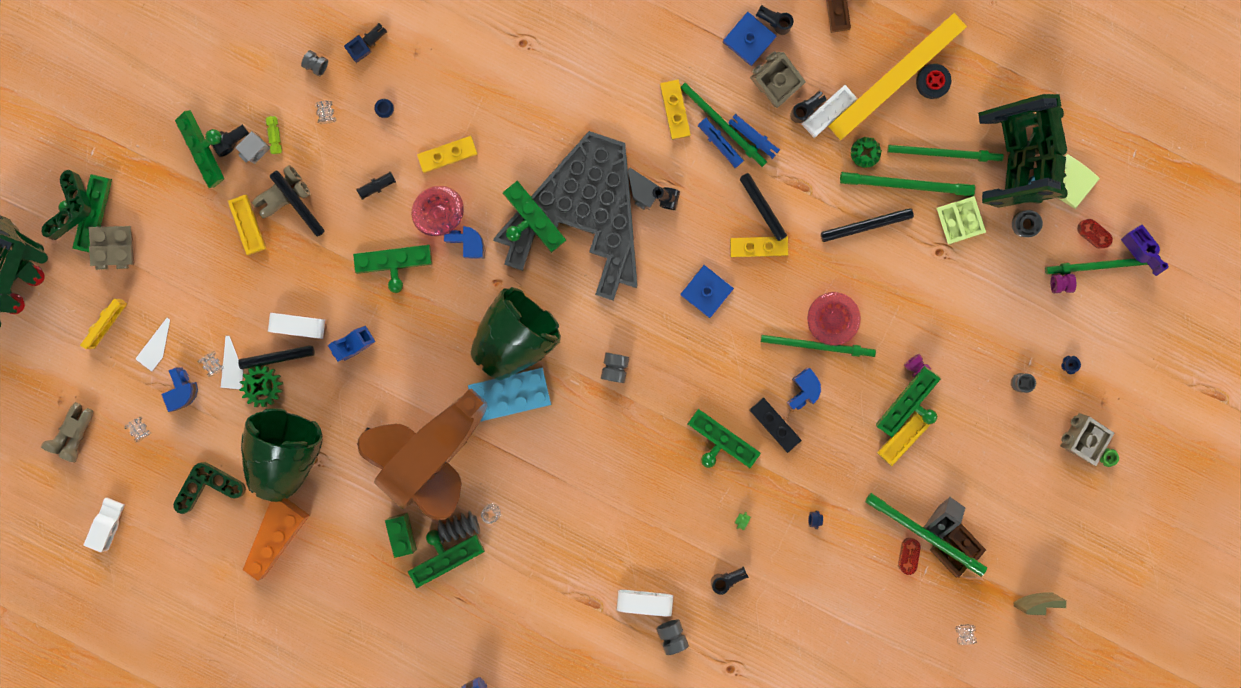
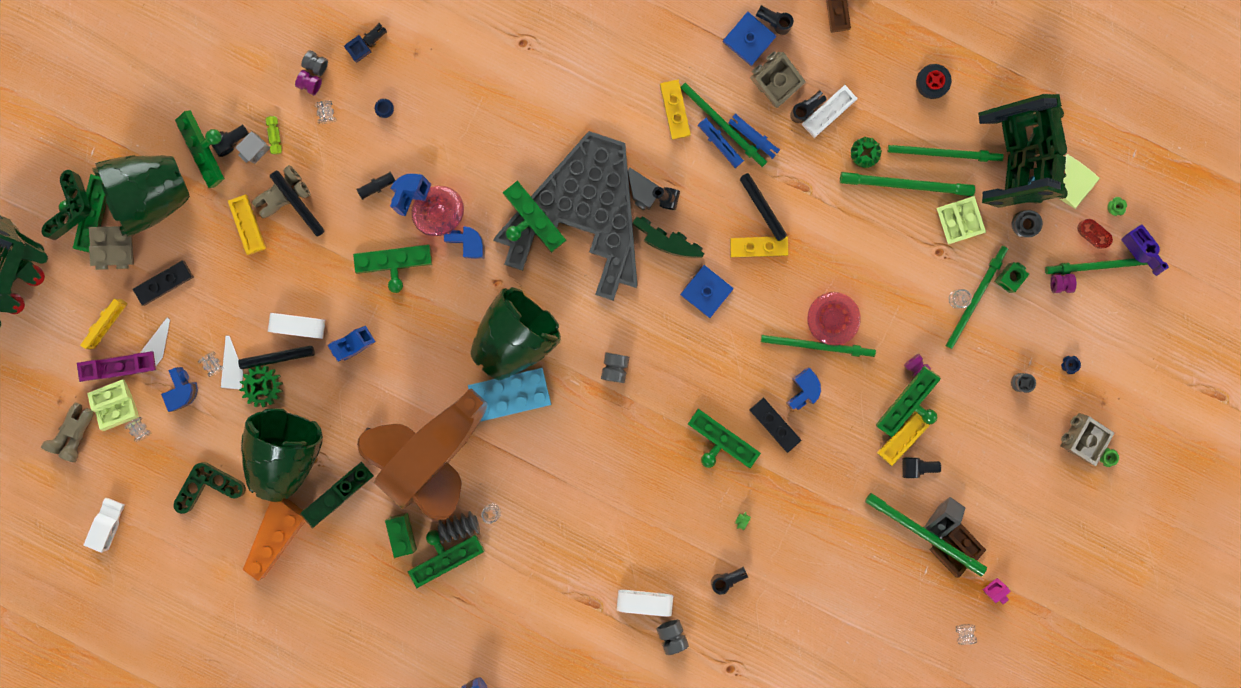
(113, 405): none -> yellowish green slope
(116, 366): none -> magenta slope
(141, 190): none -> dark green piece
(163, 283): none -> black plate
(307, 82): none -> magenta wheel
(336, 495): none -> dark green slope
(408, 188): none -> blue brick
(447, 154): yellow plate -> none
(674, 245): none -> dark green slope
(815, 519): dark blue plate -> none
(867, 225): black axle -> none
(897, 76): yellow beam -> none
(904, 555): clear red beam -> none
(915, 467): none -> black pin
(963, 296): none -> clear wheel
(995, 265): none -> green bar
(997, 591): none -> dark pink tile
(1004, 278): none -> green brick
(1038, 603): olive slope -> none
(1114, 210): none -> bright green plate

